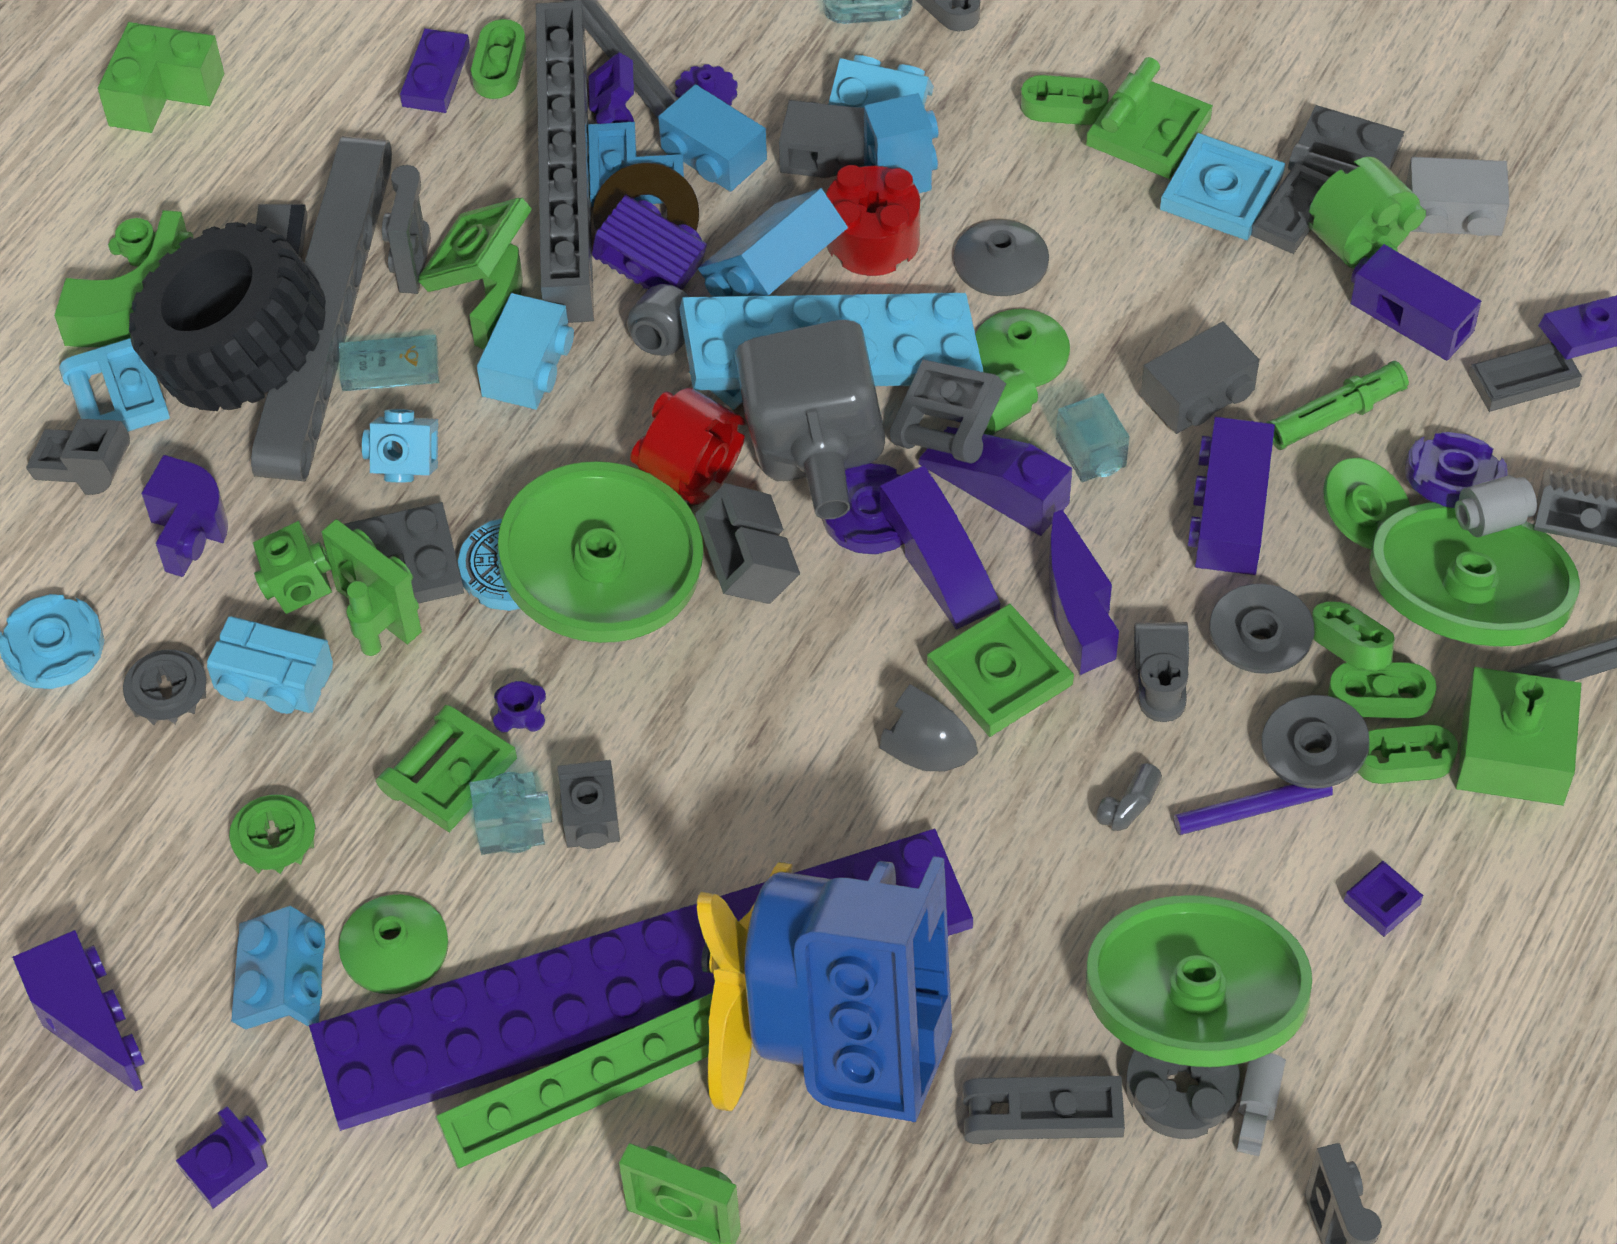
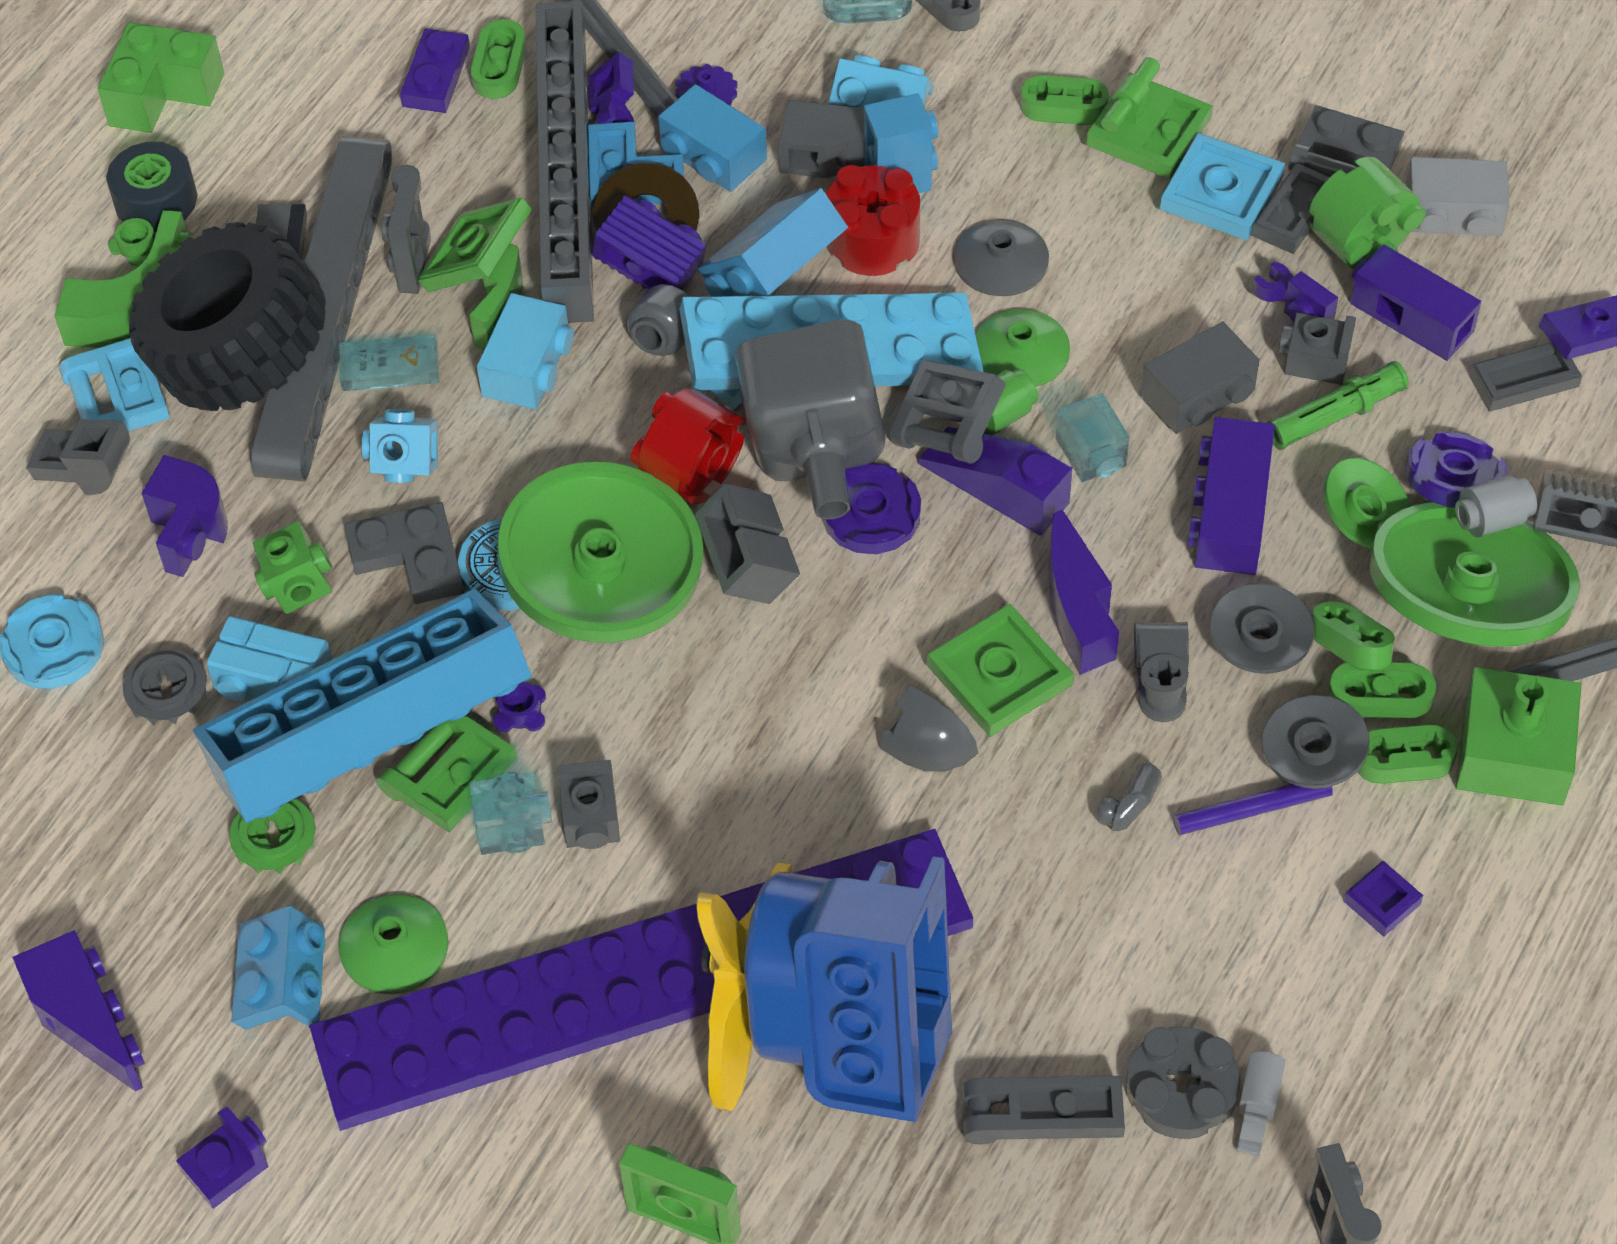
(151, 180): none -> black wheel
(362, 705): none -> dark azure brick
(375, 585): bright green plate -> none
(577, 1083): bright green plate -> none
(938, 547): dark purple slope -> none
(1198, 981): bright green dish -> none
(1298, 293): none -> dark purple plate
(1317, 347): none -> dark grey brick

